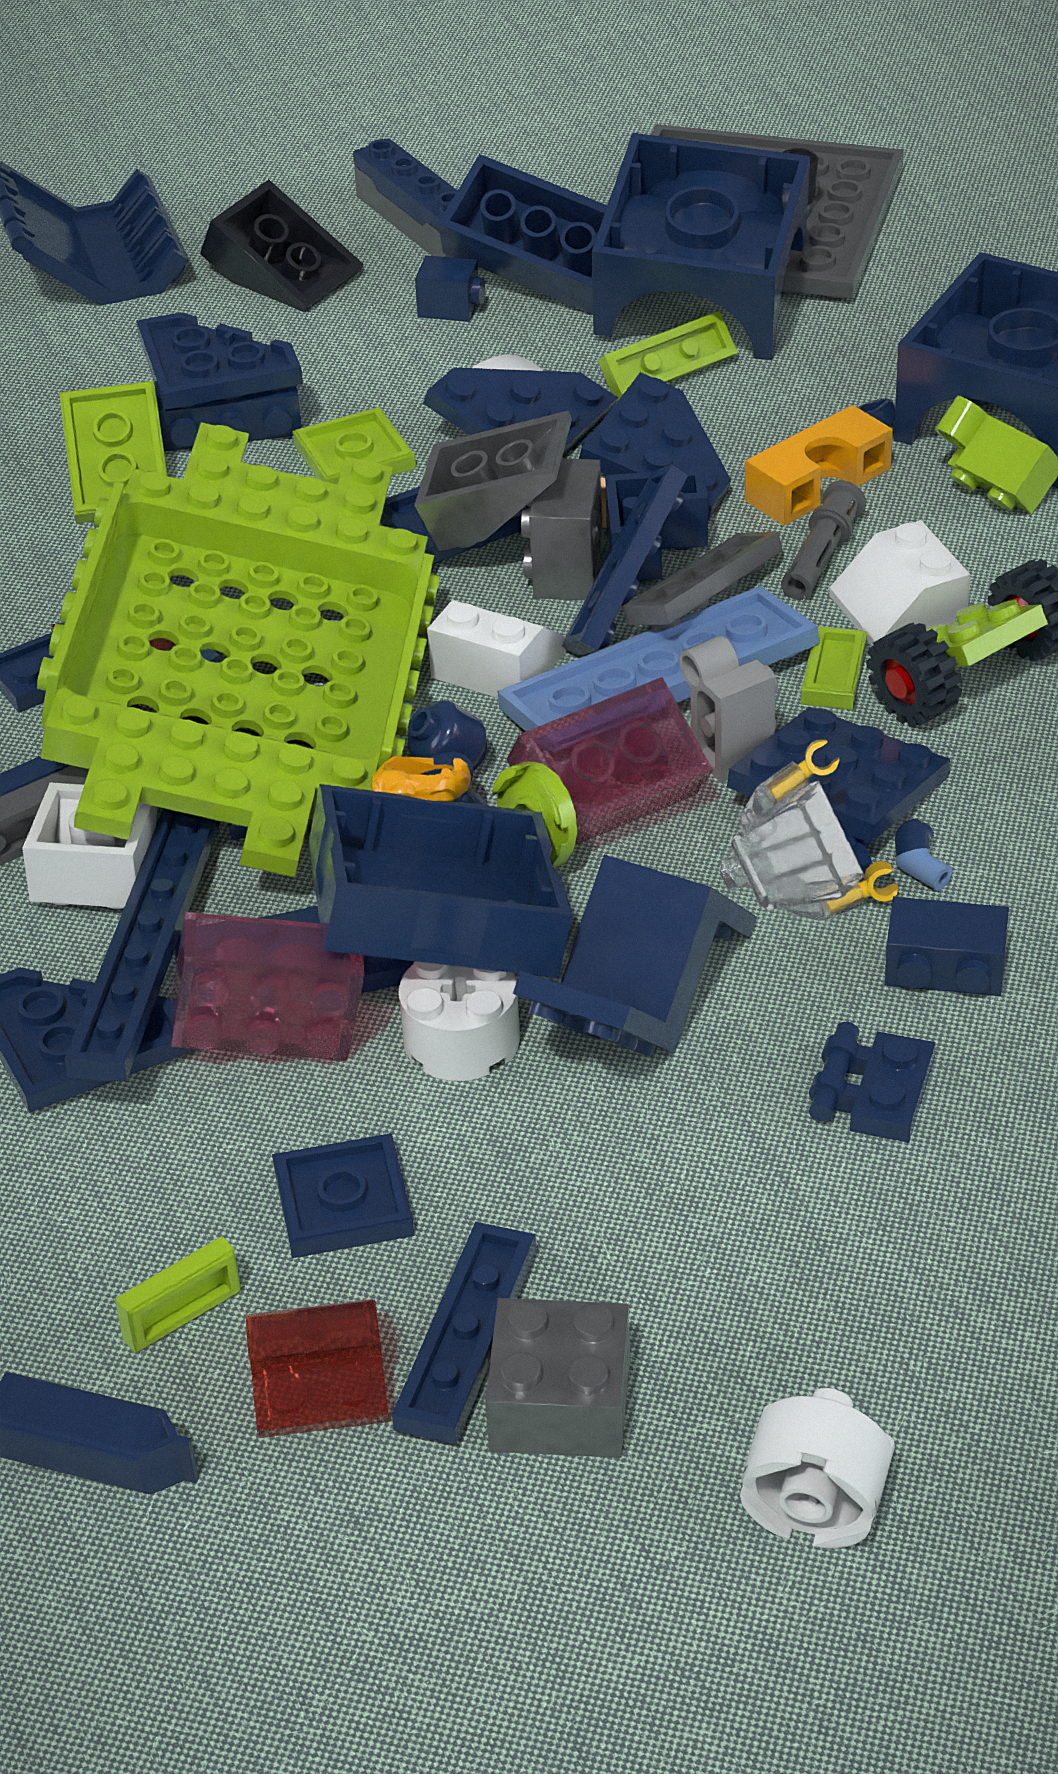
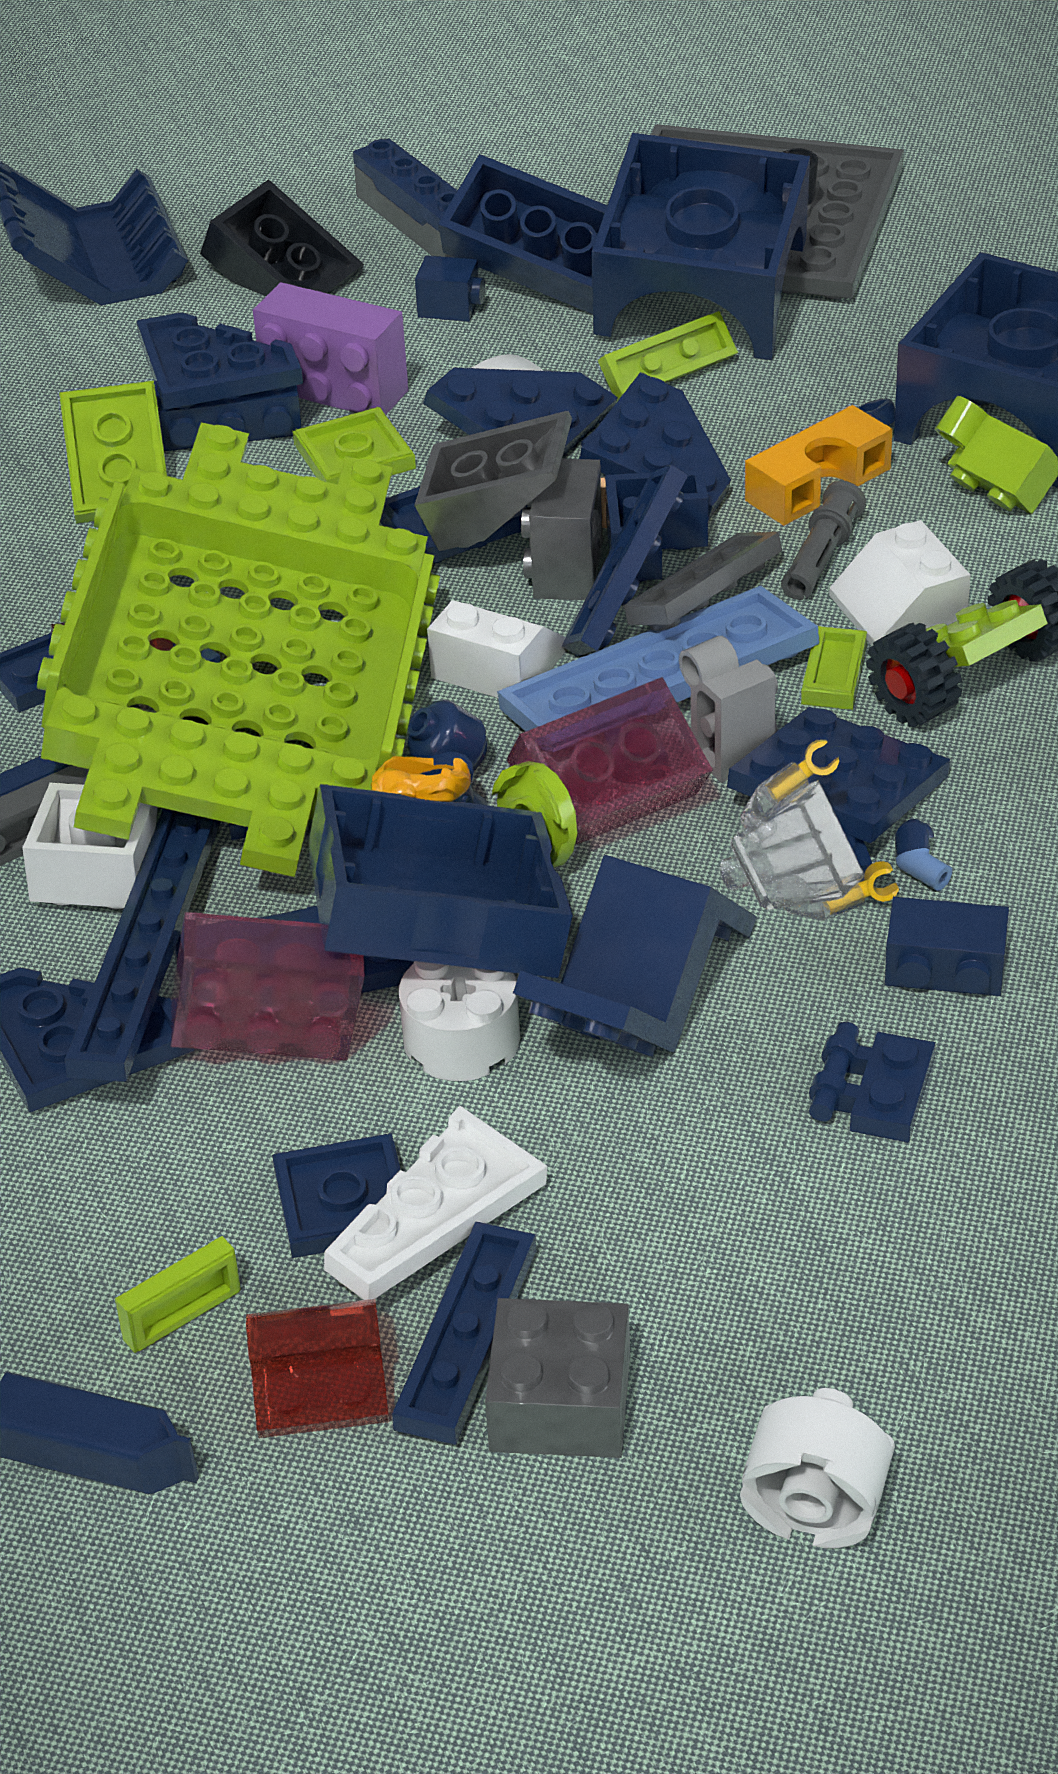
(346, 347): none -> medium lavender brick
(457, 1181): none -> white wing

